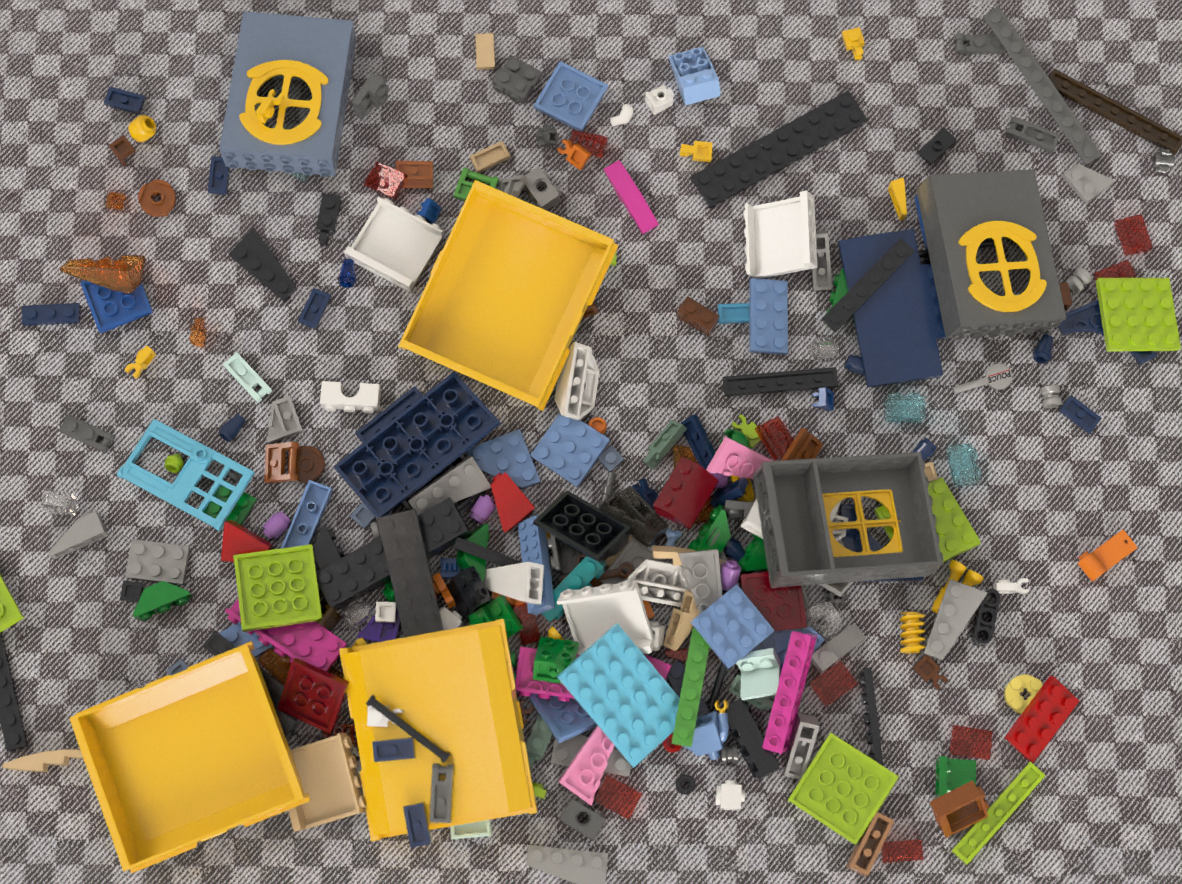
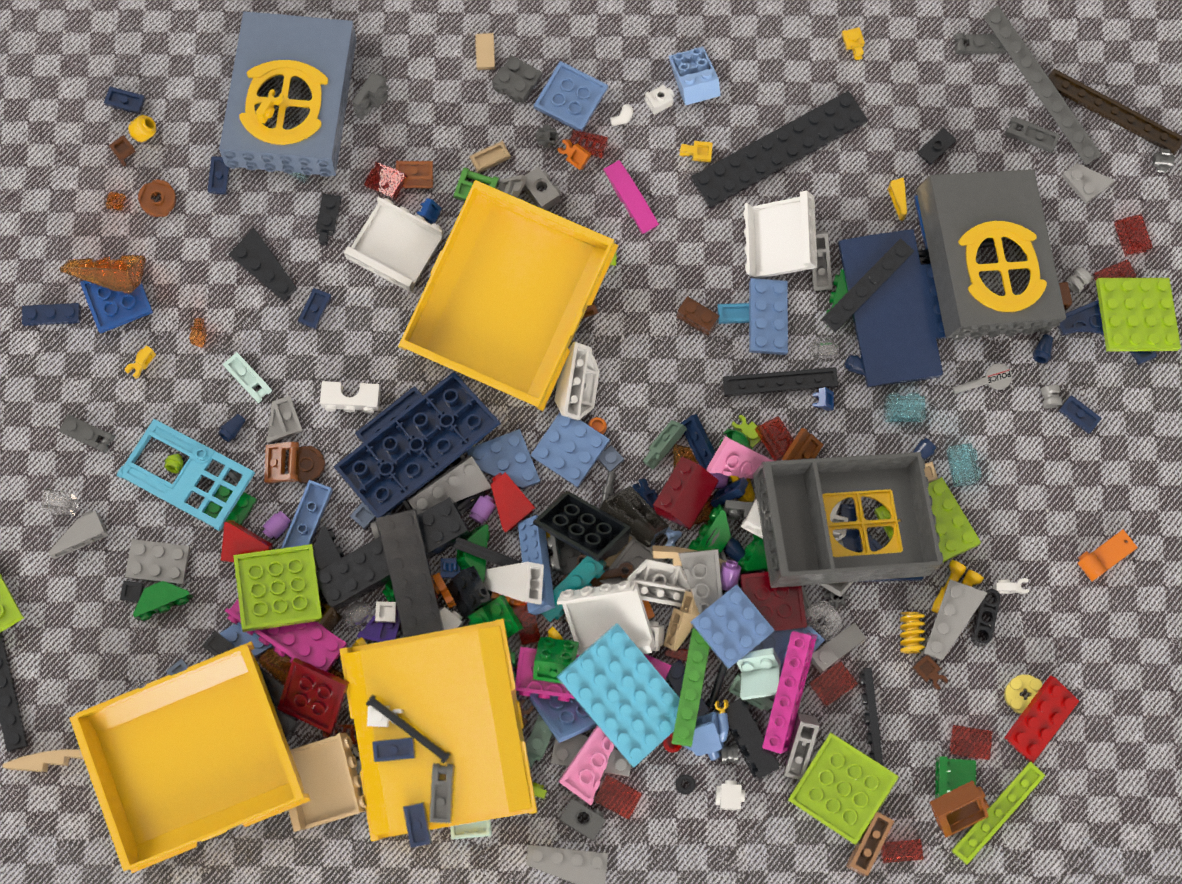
(347, 274): clear blue cone -> none

